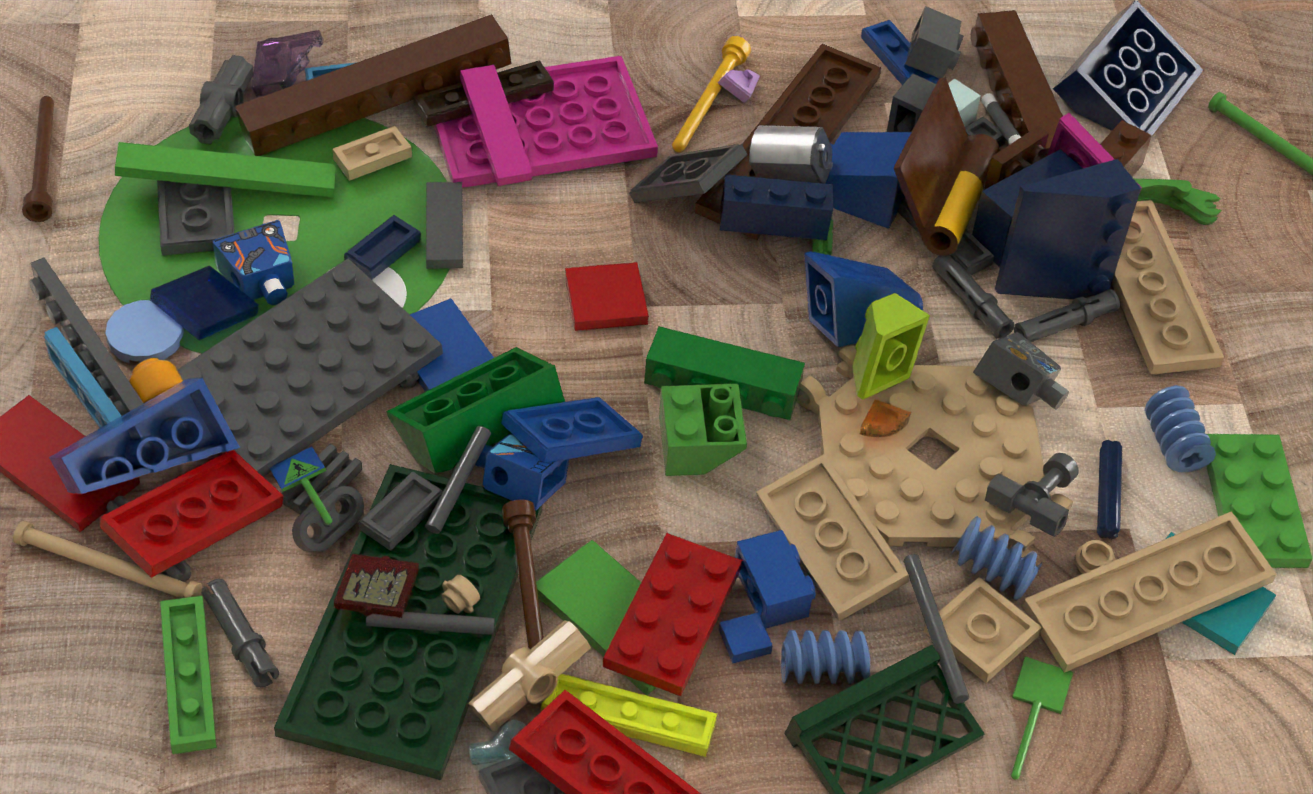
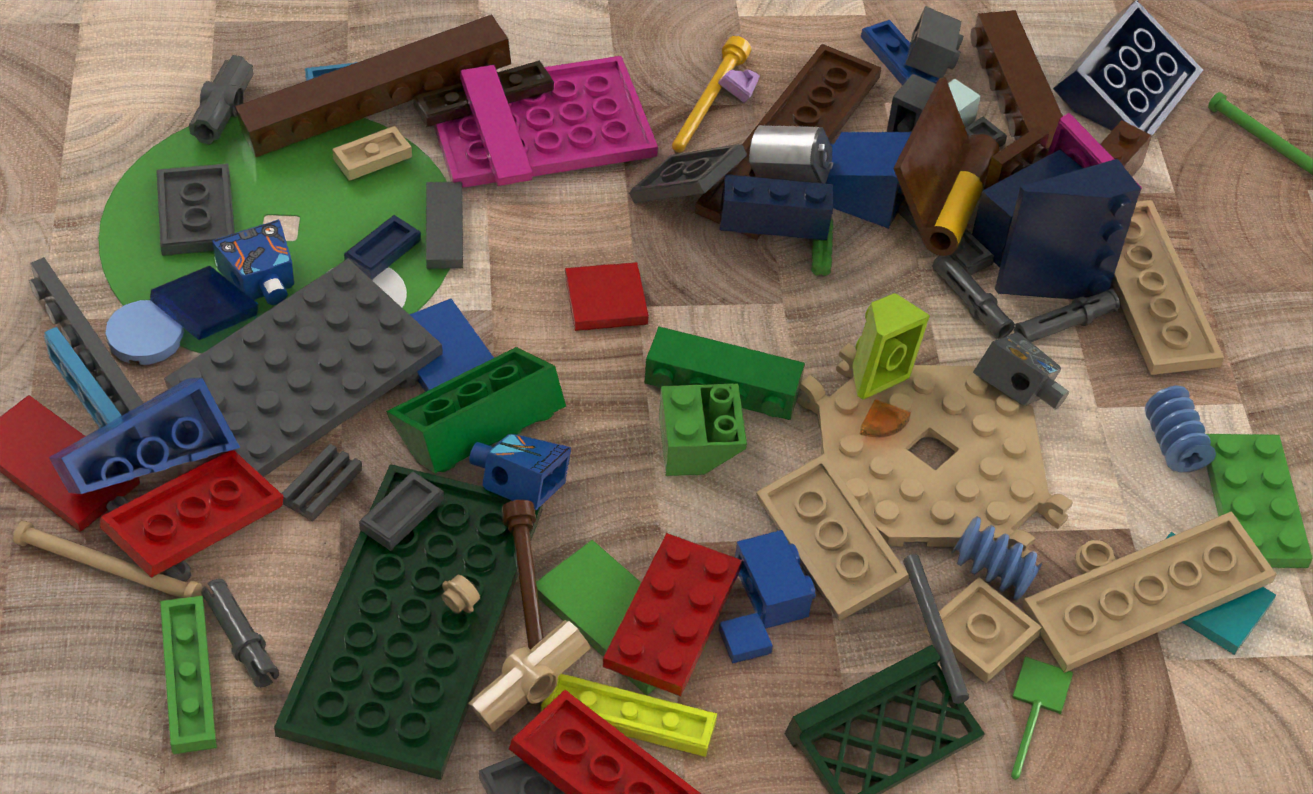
(38, 203): reddish brown piece -> none
(153, 378): light orange head -> none
(225, 169): bright green tile -> none
(281, 60): clear purple wing -> none
(299, 470): piece -> none
(325, 534): dark grey plate -> none
(376, 585): piece -> none
(435, 622): dark grey bar -> none
(458, 479): dark grey bar -> none
(498, 747): clear light blue arm -> none
(571, 429): blue tile -> none
(825, 656): medium blue piece -> none
(843, 291): blue slope -> none
(1000, 118): dark grey bar -> none
(1034, 497): dark grey bar -> none
(1109, 489): dark blue axle -> none
(1181, 196): bright green arm -> none

